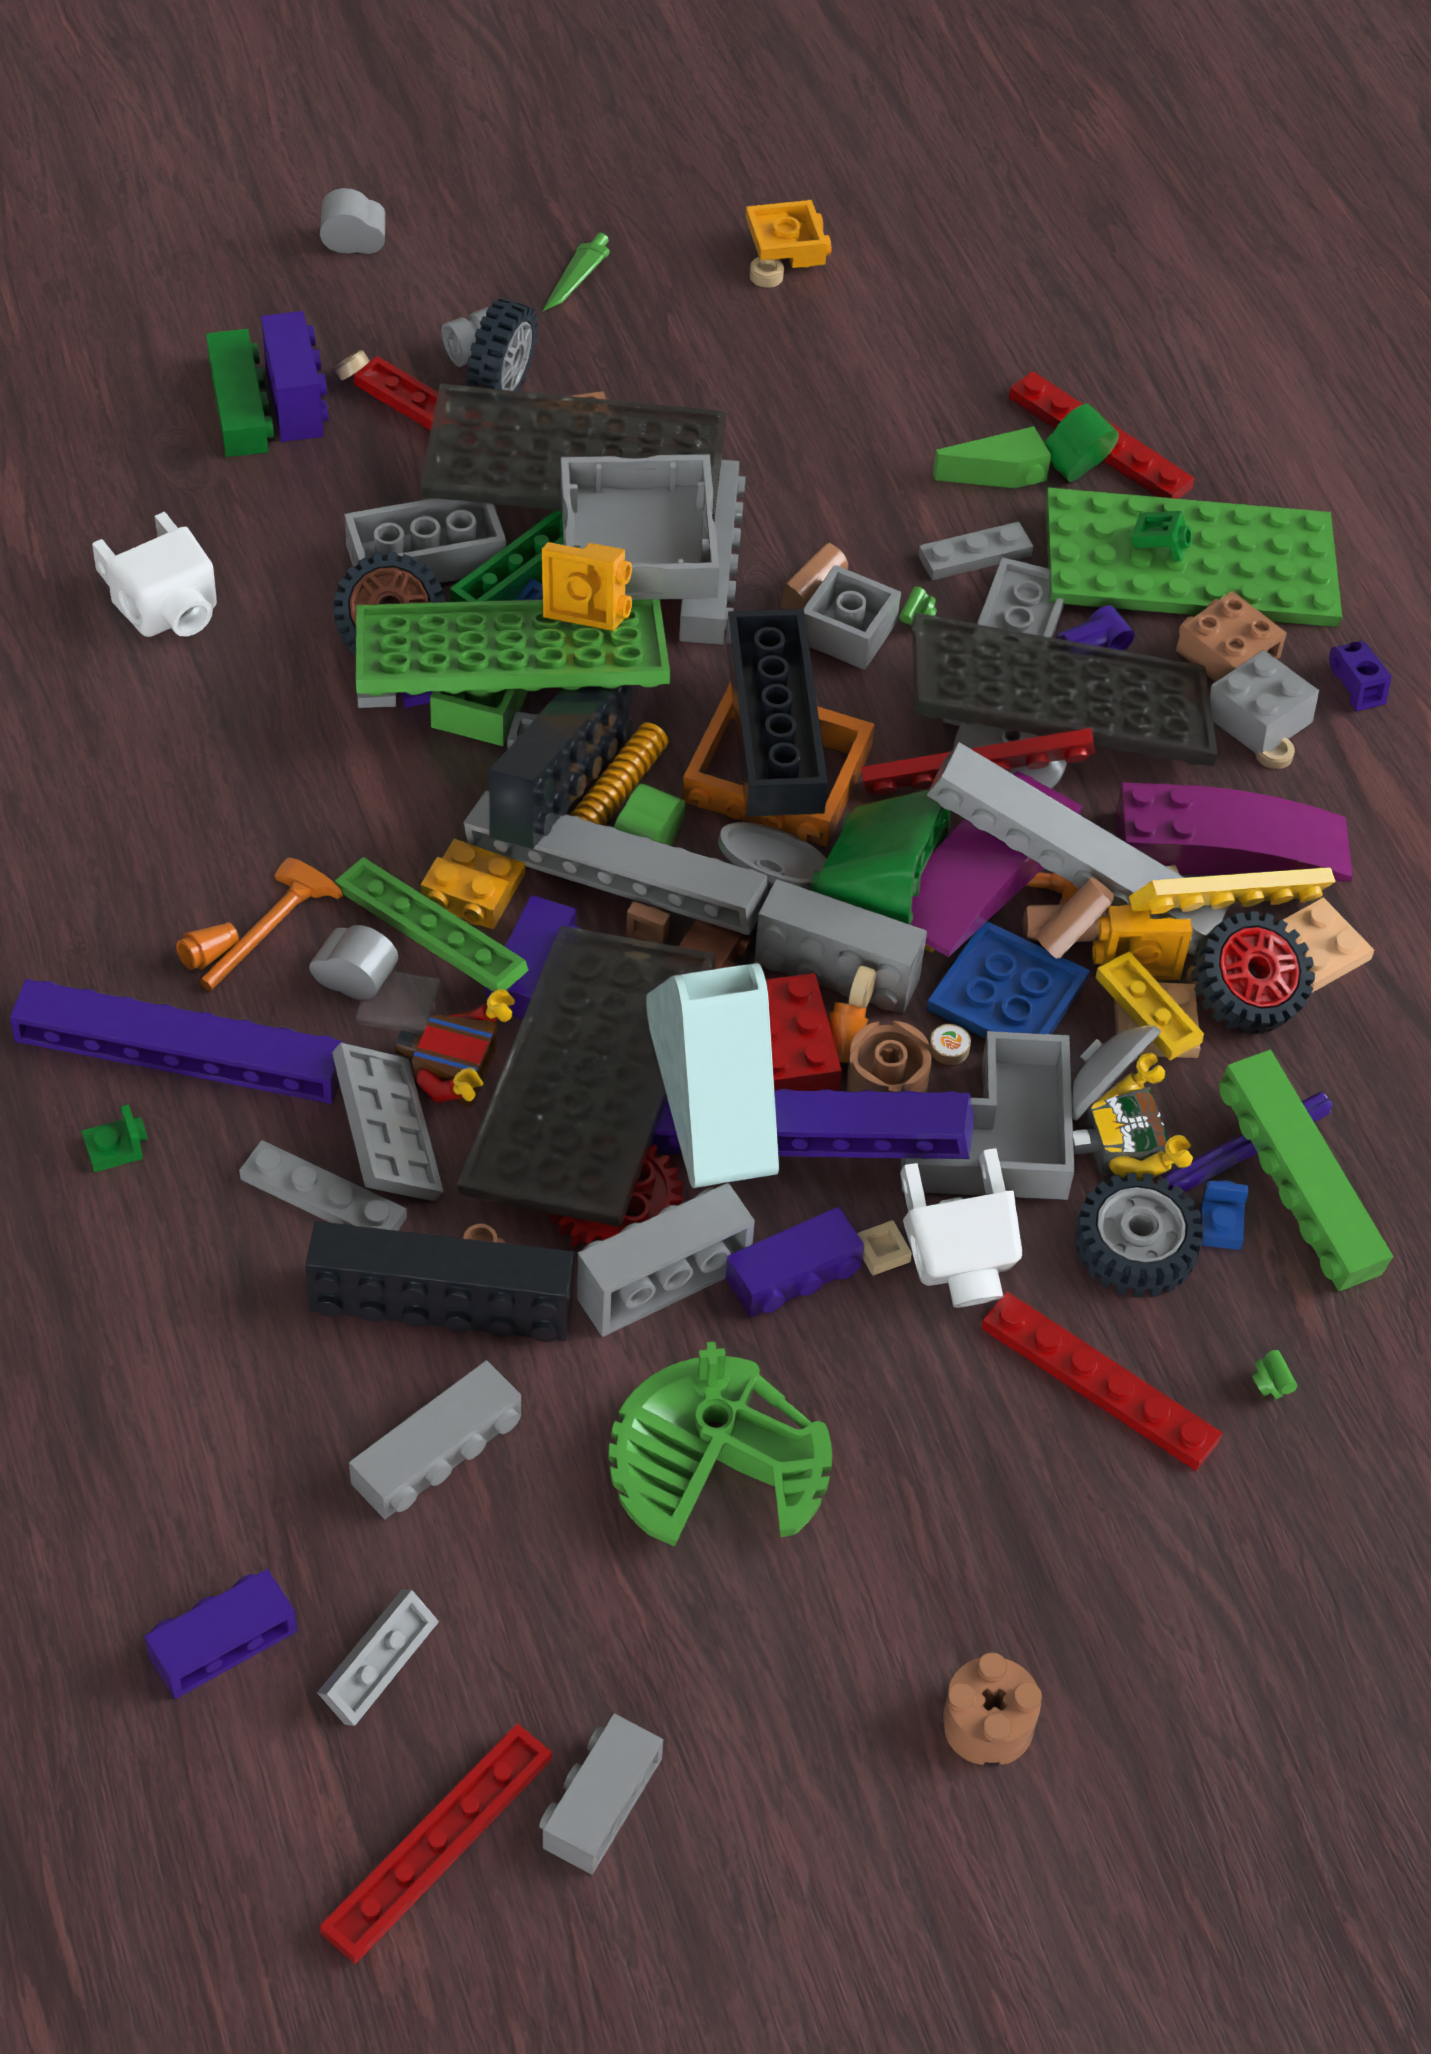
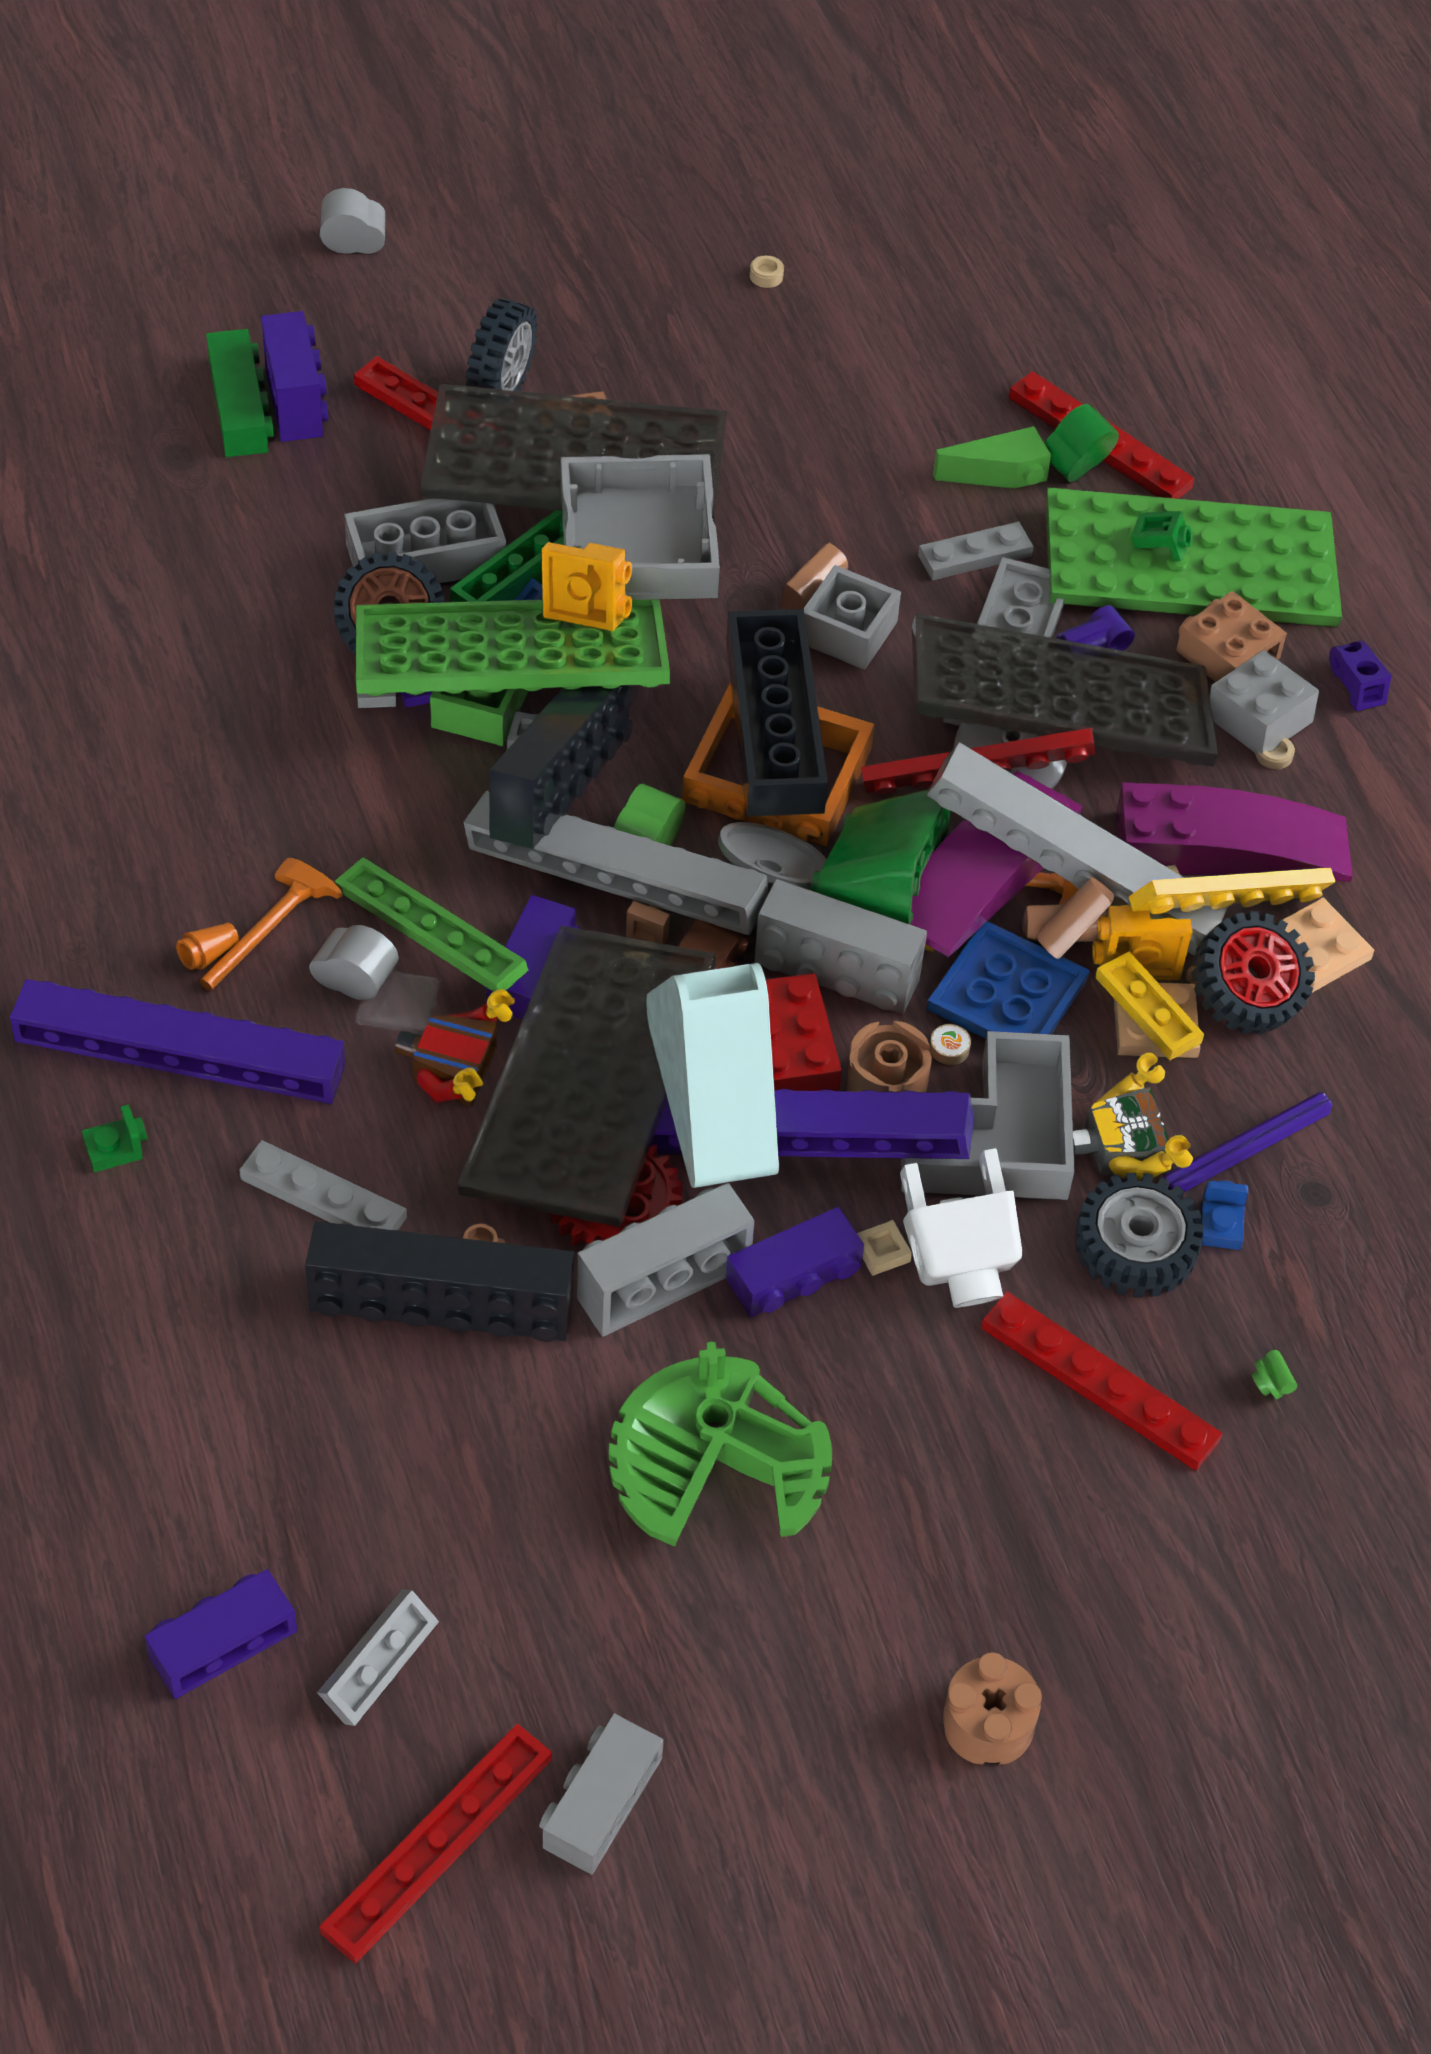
(161, 581): white piece -> none
(351, 364): tan tile -> none
(387, 1122): light grey plate -> none
(436, 1440): light grey brick -> none
(460, 335): light grey wheel -> none
(473, 883): light orange plate -> none
(582, 264): bright green bar -> none
(622, 775): light orange piece -> none
(706, 618): light grey brick -> none
(789, 232): light orange plate -> none
(844, 1025): orange cone -> none
(862, 986): tan tile -> none
(917, 603): bright green plate -> none
(1107, 1063): light grey dish -> none
(1304, 1171): bright green brick -> none

